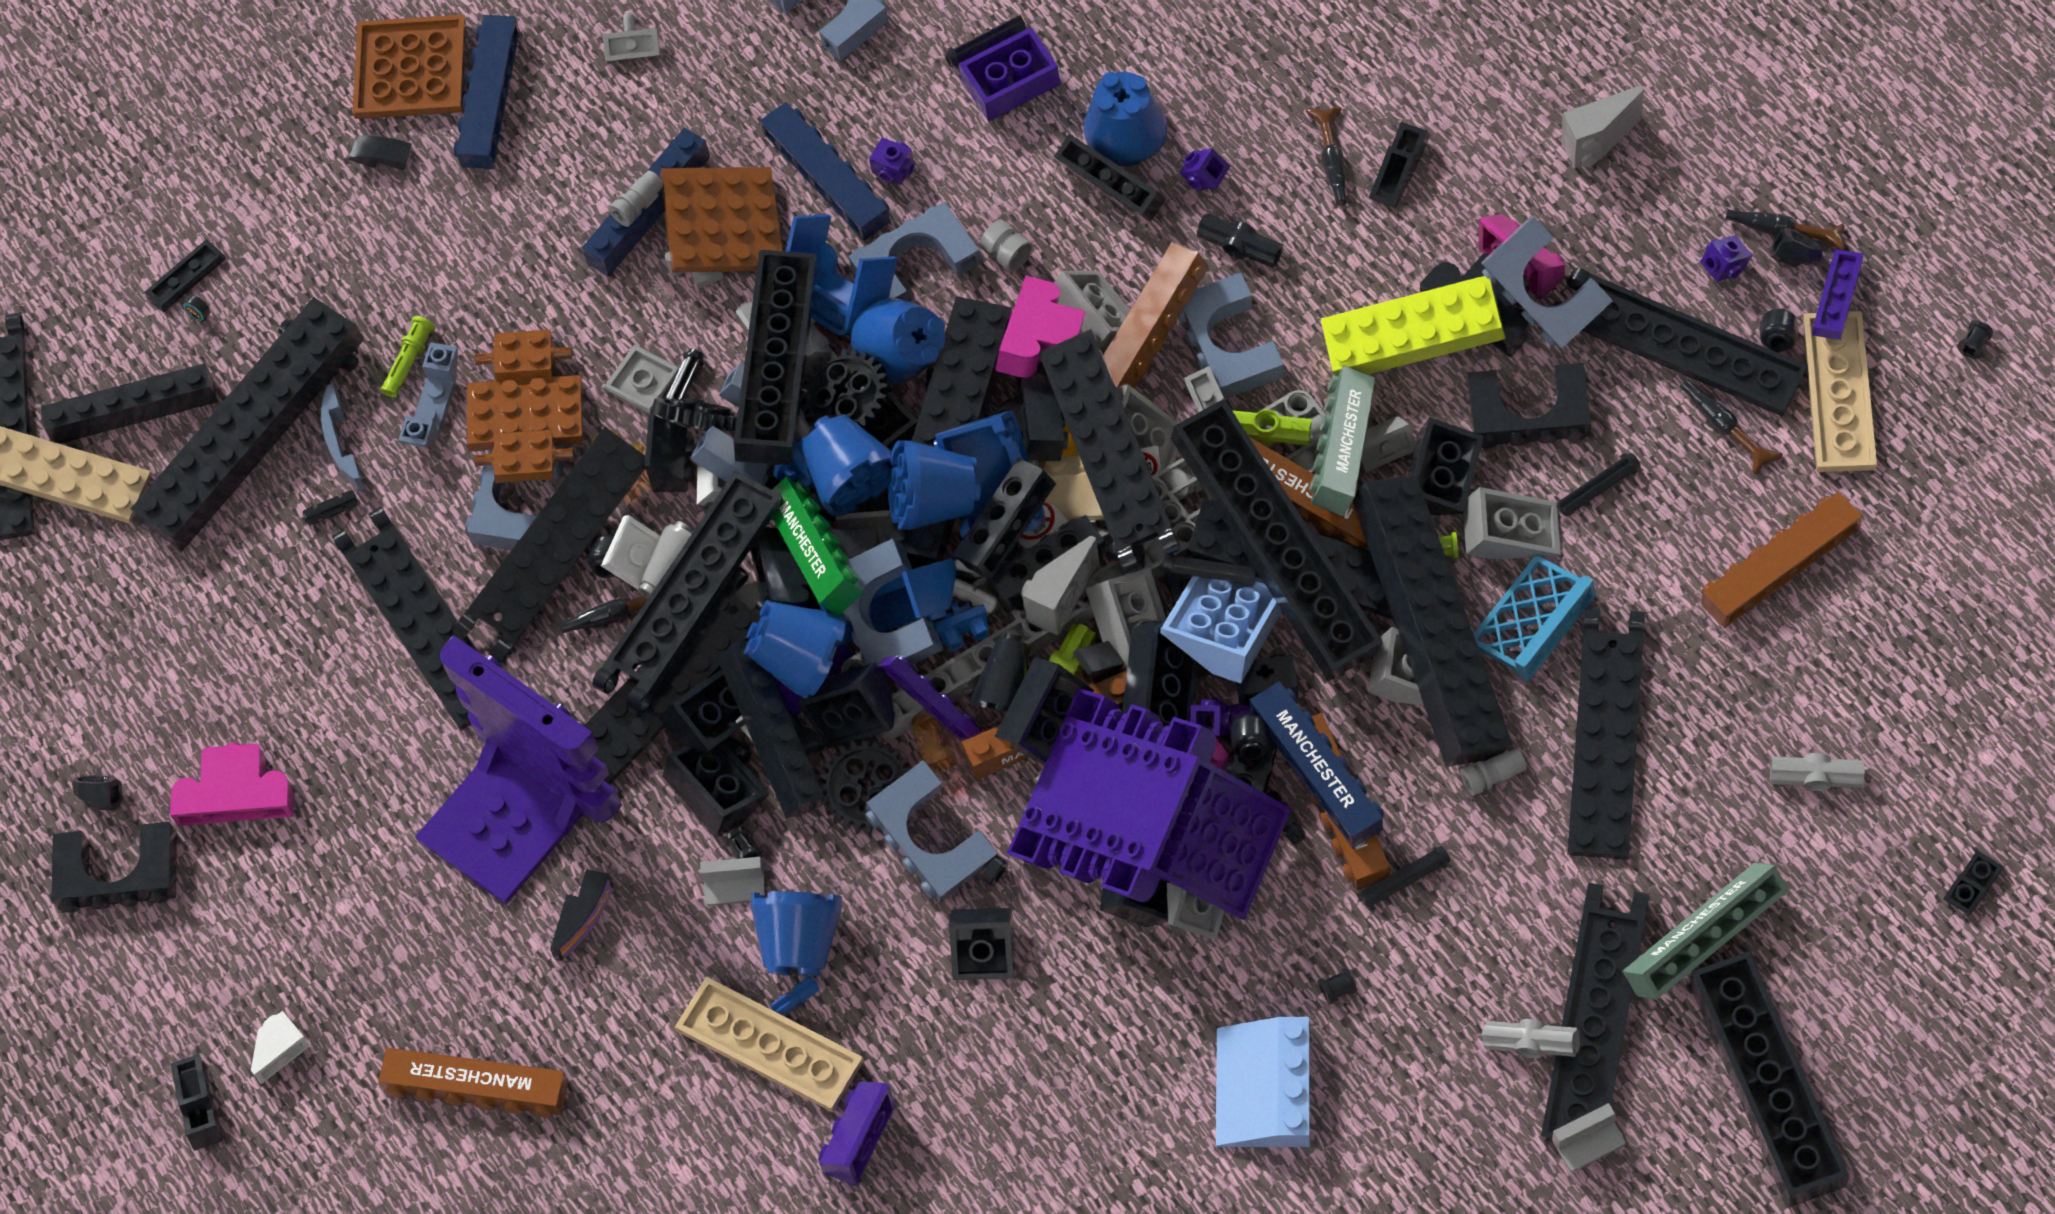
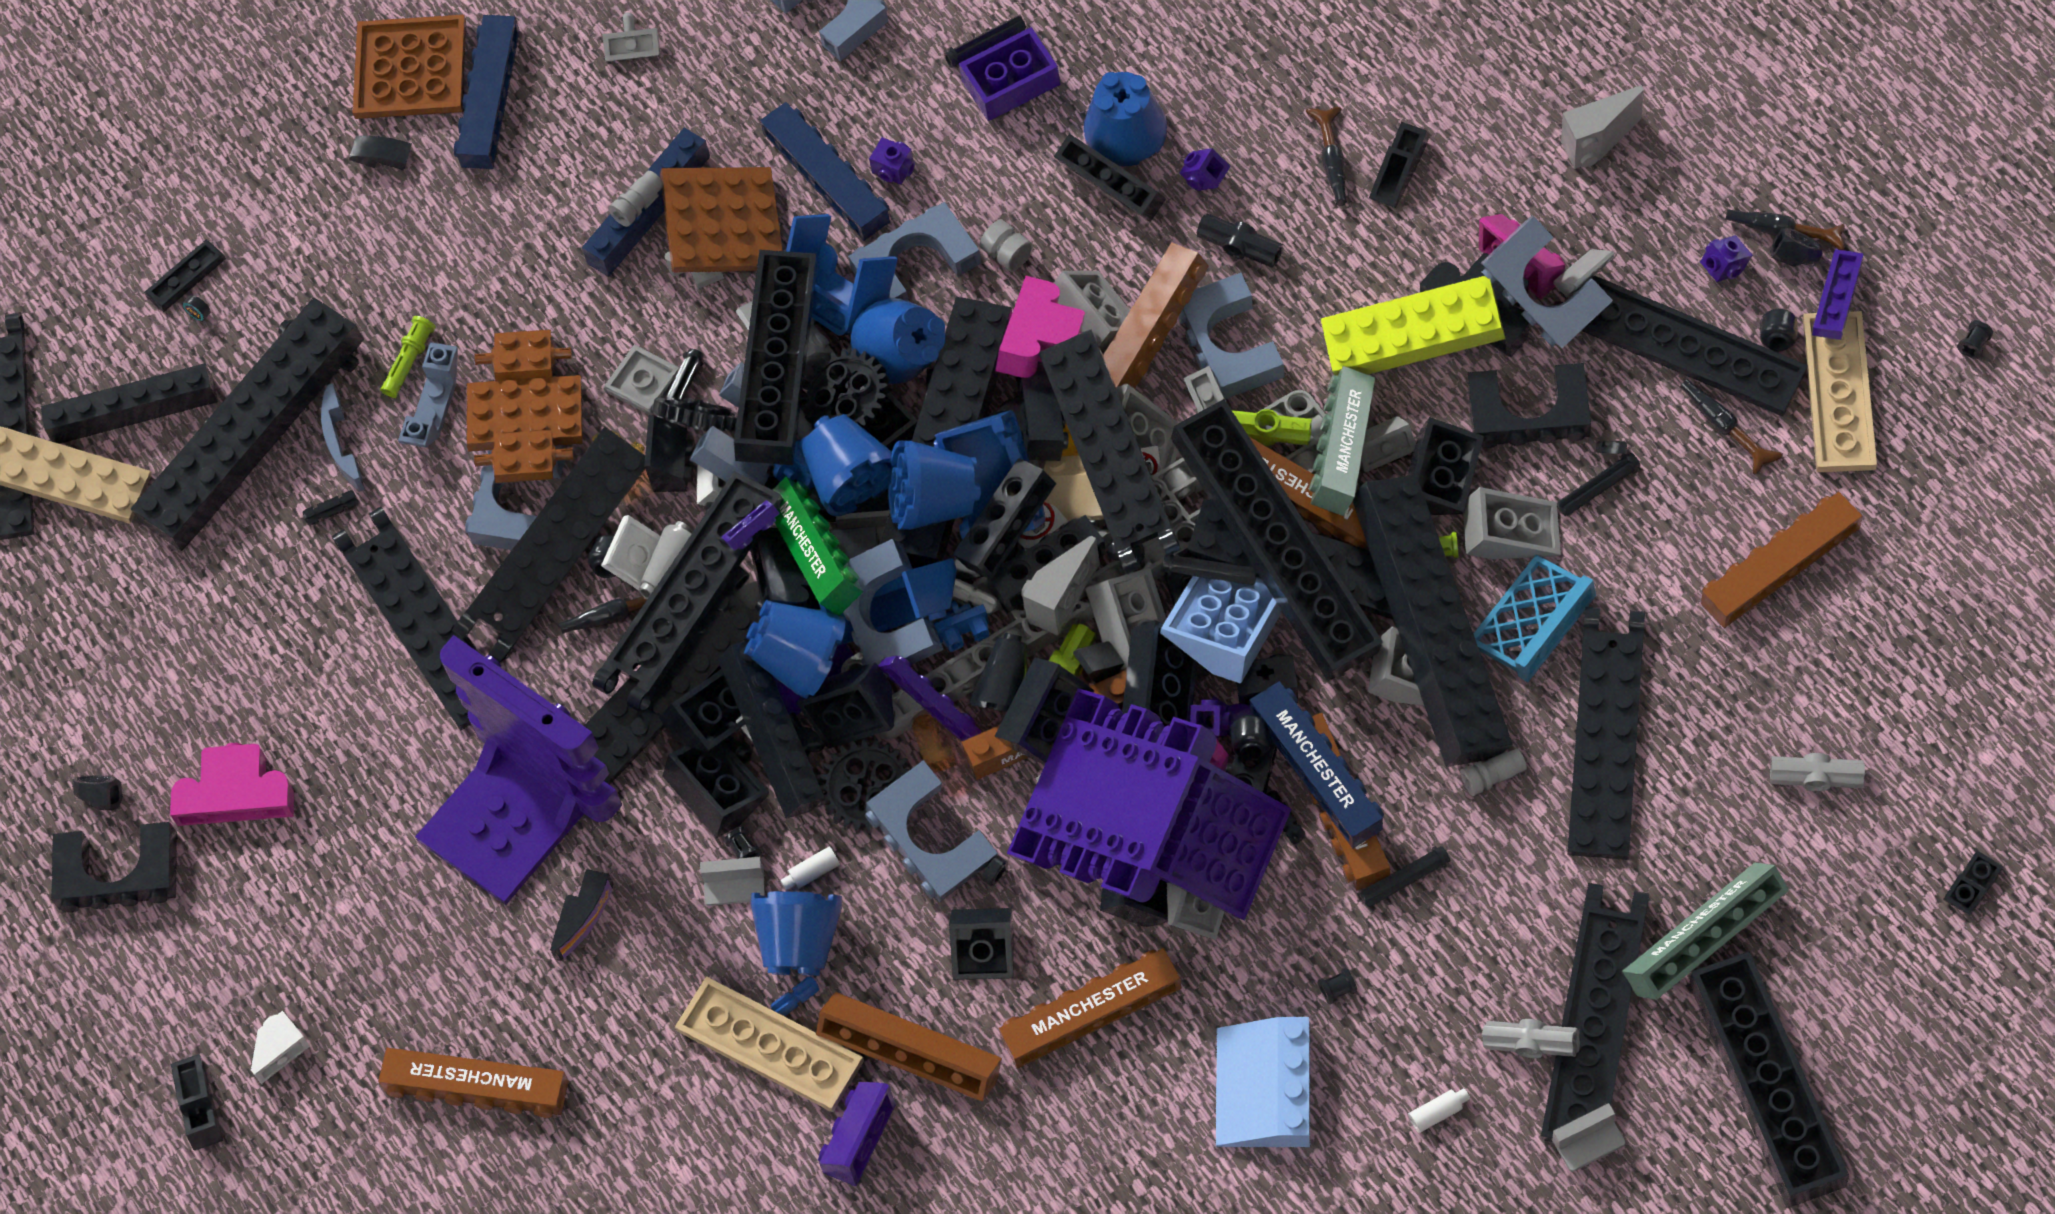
(758, 519): none -> dark purple plate
(810, 869): none -> white cylinder
(908, 1046): none -> dark orange brick
(1090, 1007): none -> dark orange brick
(1438, 1109): none -> white cylinder
(1582, 271): none -> light grey slope
(1616, 447): none -> black tile

